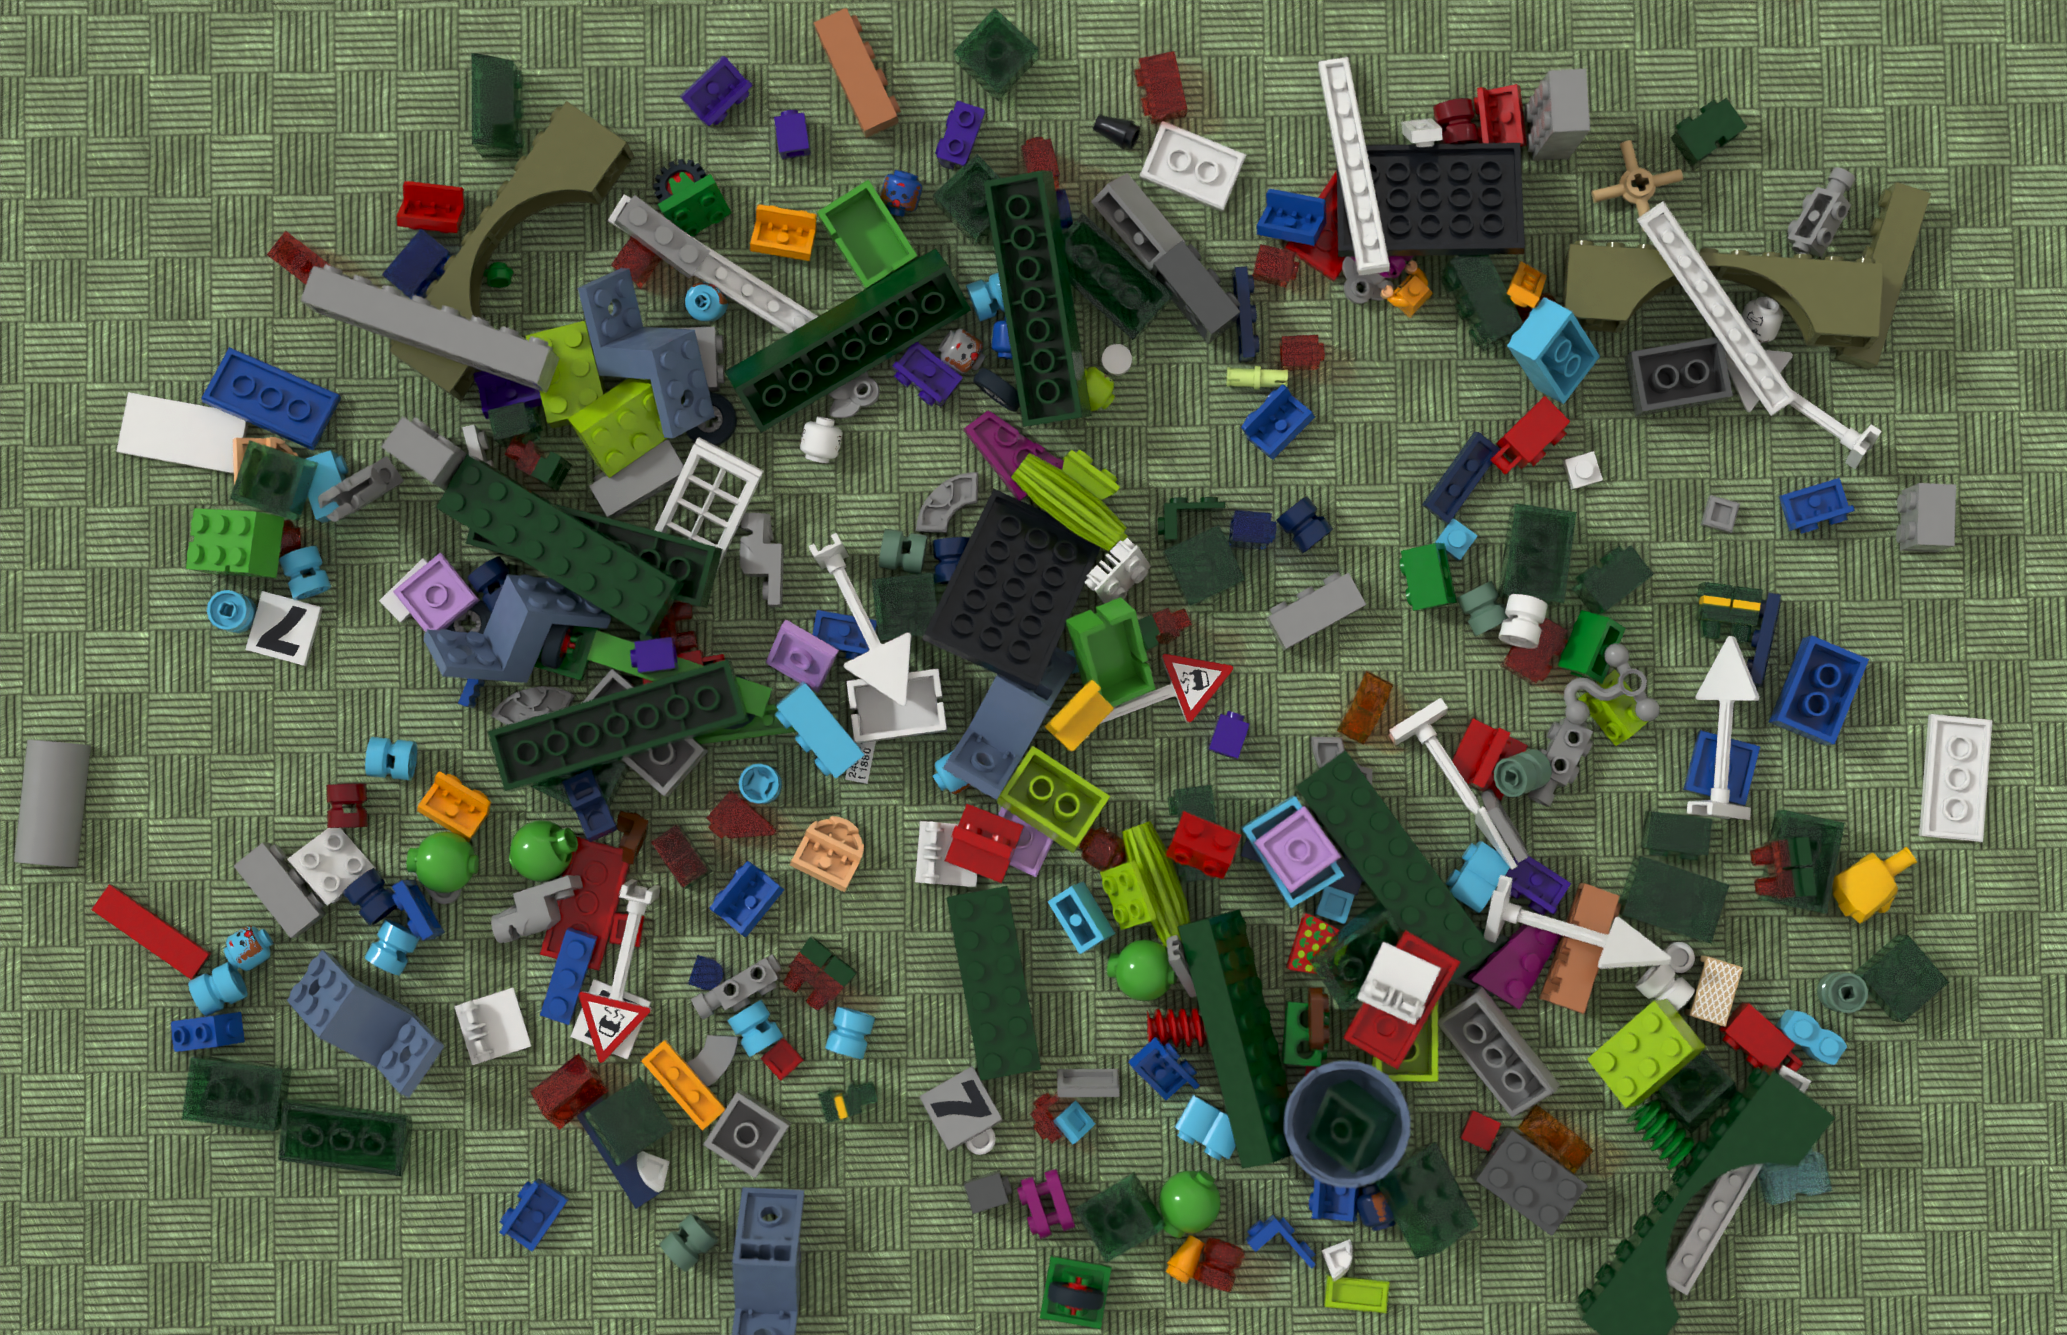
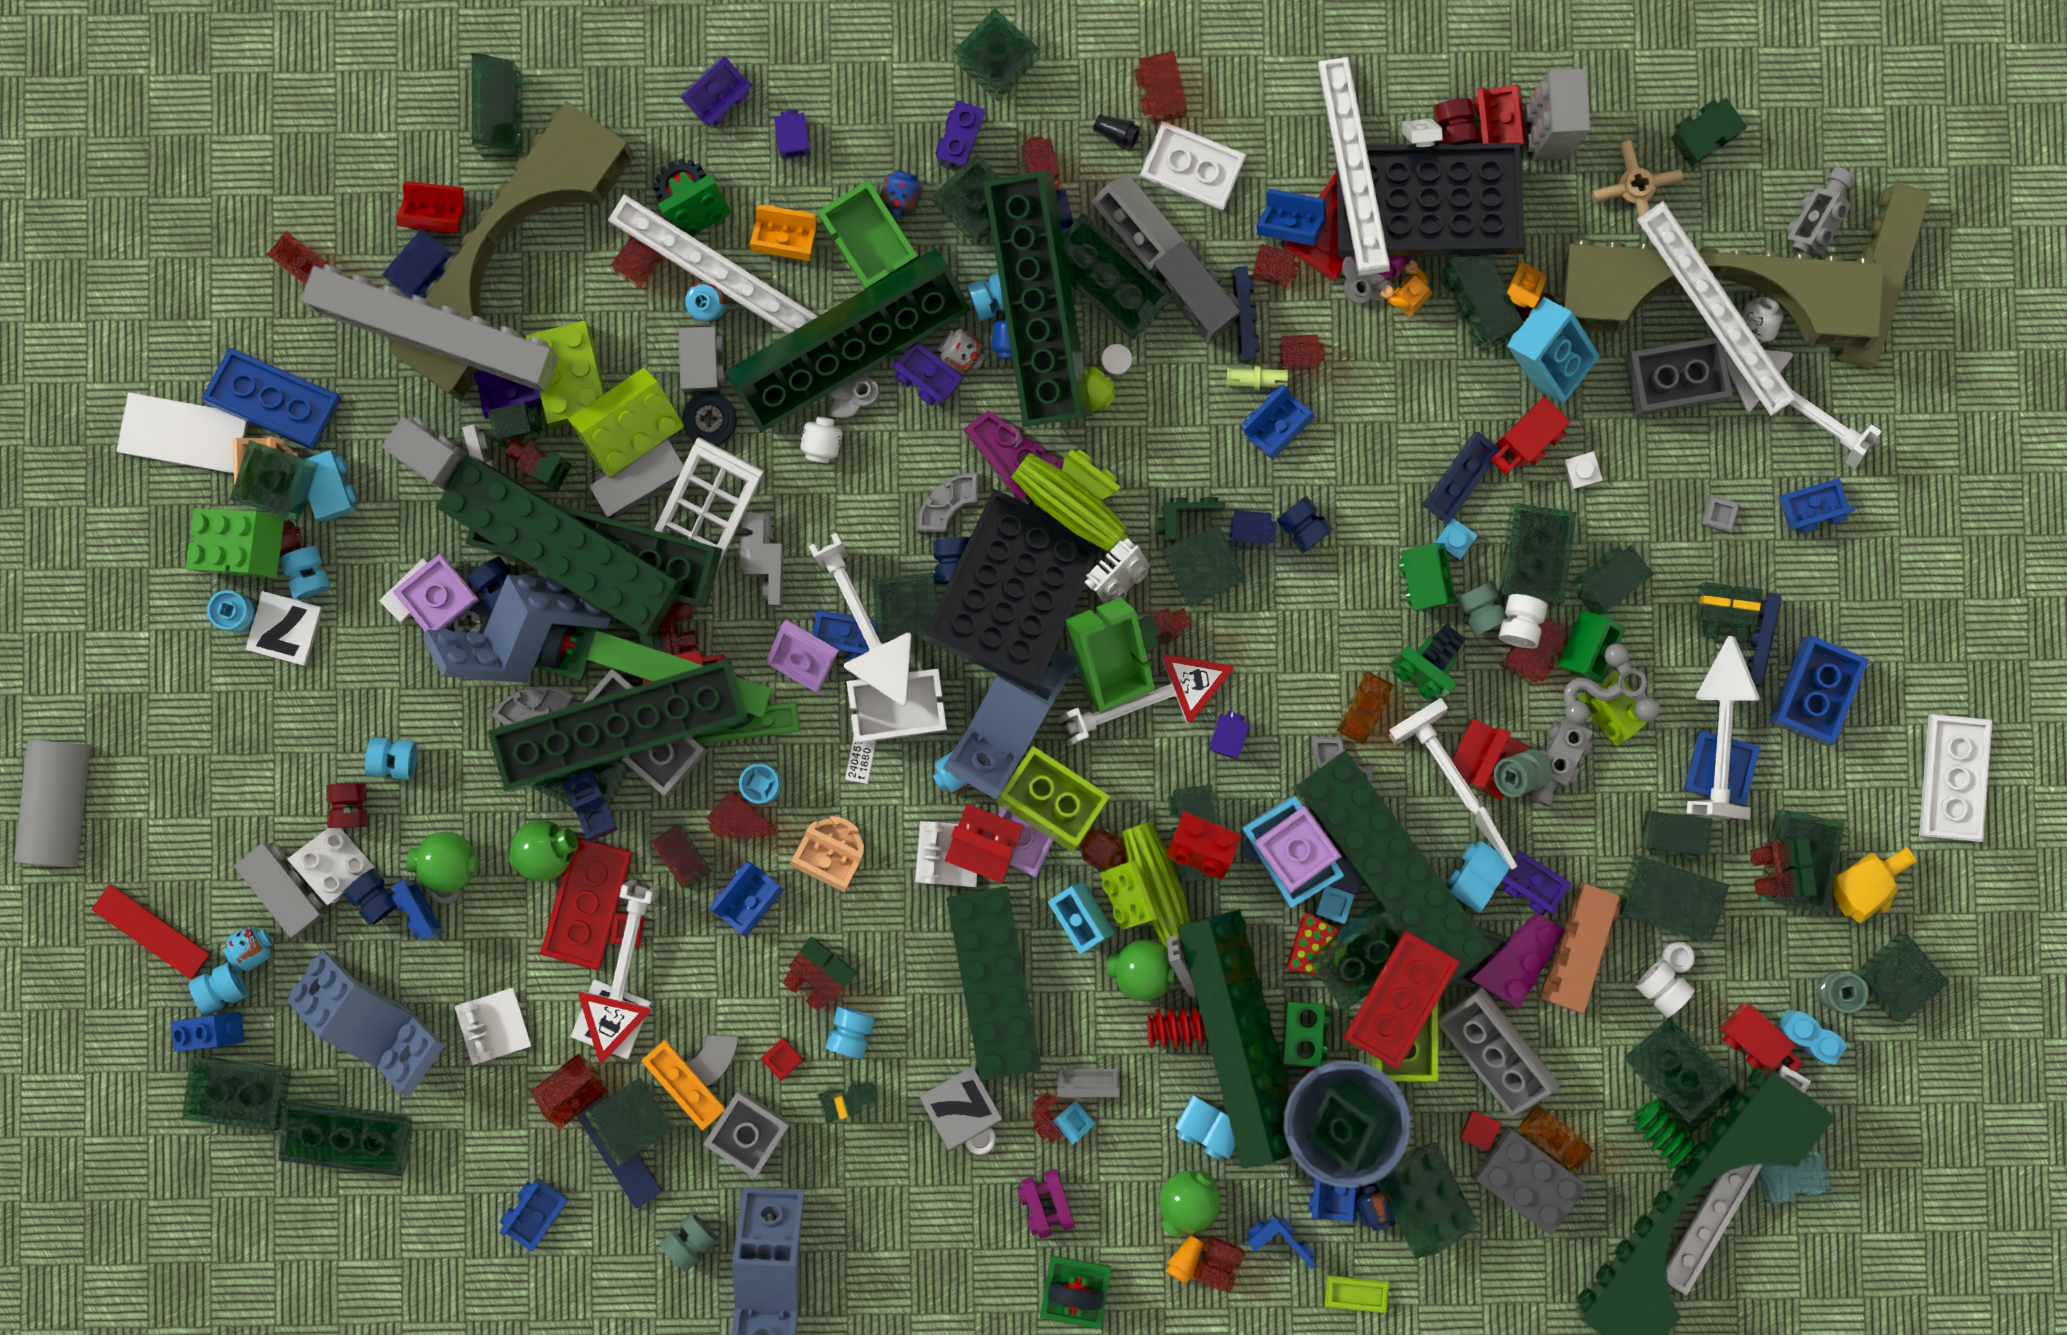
(361, 488): light grey plate -> none
(392, 947): medium azure wheel -> none
(455, 806): light orange bracket -> none
(471, 692): blue piece -> none
(498, 275): green plate -> none
(534, 909): light grey plate -> none
(568, 976): blue plate -> none
(635, 833): reddish brown bracket -> none
(652, 1170): white tile -> none
(654, 655): dark purple brick -> none
(659, 354): sand blue bracket -> none
(661, 237): light grey brick -> none
(706, 973): clear blue tile -> none
(746, 985): light grey brick -> none
(755, 1028): medium azure wheel -> none
(818, 730): medium azure brick -> none
(856, 72): nougat brick -> none
(892, 548): sand green wheel -> none
(988, 1191): dark grey brick -> none
(997, 389): black bush -> none
(1080, 716): yellow panel -> none
(1120, 1217): clear green brick -> none
(1162, 1069): blue bracket -> none
(1315, 610): light grey brick -> none
(1317, 1005): reddish brown plate -> none
(1338, 1258): white tile -> none
(1398, 983): white hinge -> none
(1430, 663): none -> green plate
(1504, 825): light grey tile -> none
(1621, 946): white piece -> none
(1646, 1053): lime brick -> none
(1715, 991): tan panel -> none
(1927, 517): light grey brick -> none

